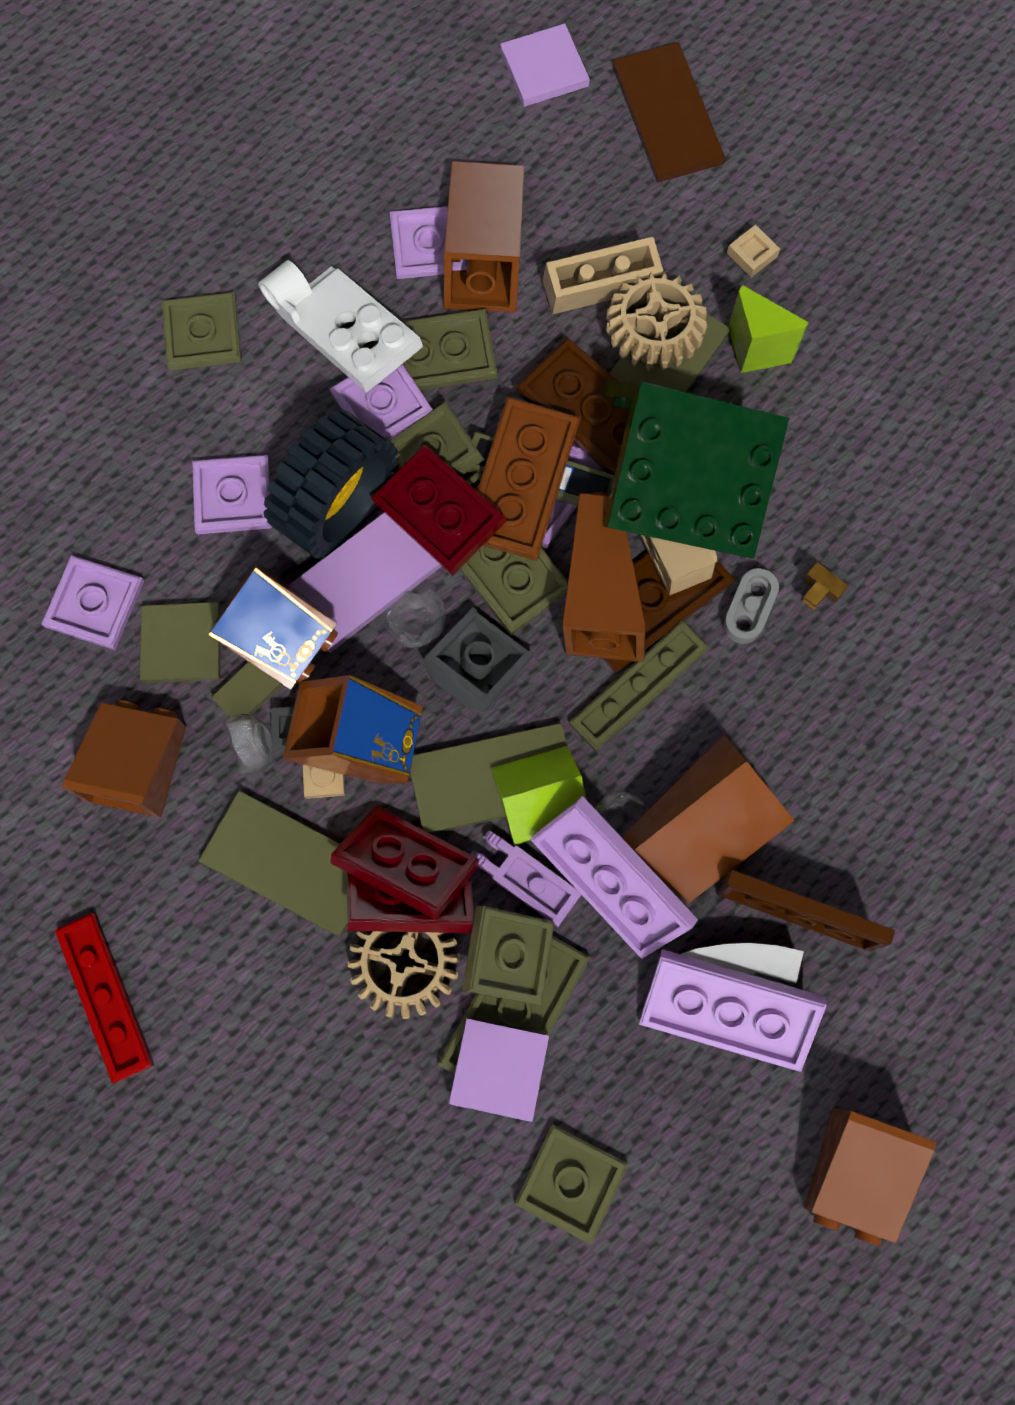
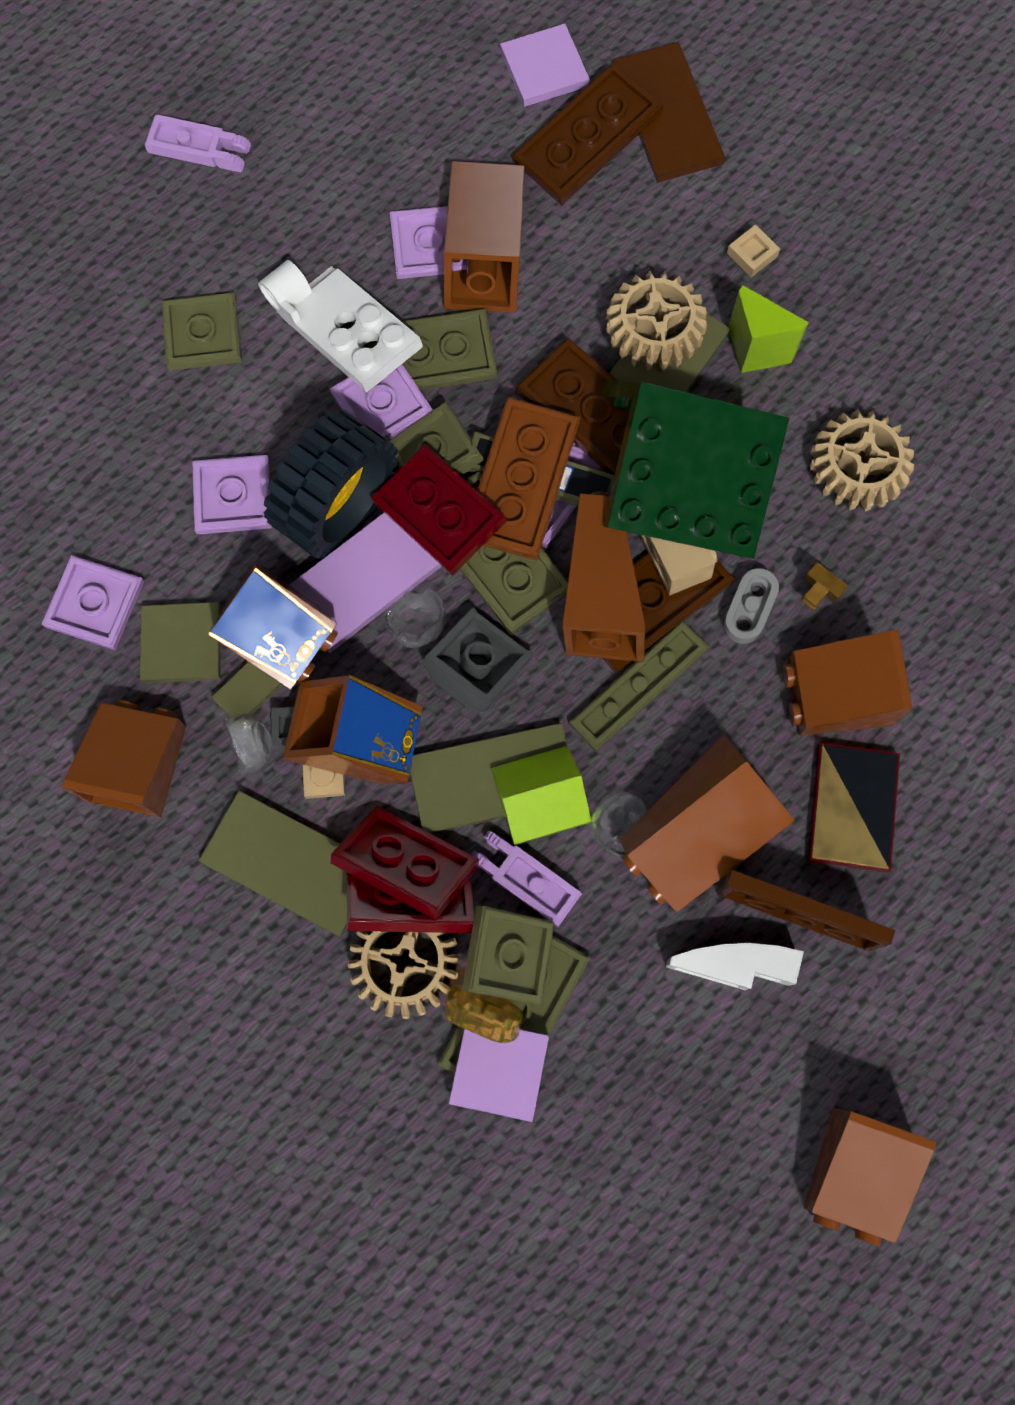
(104, 998): red tile -> none
(196, 143): none -> lavender hinge
(484, 1015): none -> clear yellow beam
(571, 1184): olive tile -> none
(587, 133): none -> reddish brown tile
(598, 274): tan brick -> none
(613, 878): lavender tile -> none
(732, 1010): lavender tile -> none
(848, 685): none -> dark orange slope
(854, 807): none -> tile
(892, 461): none -> tan gear

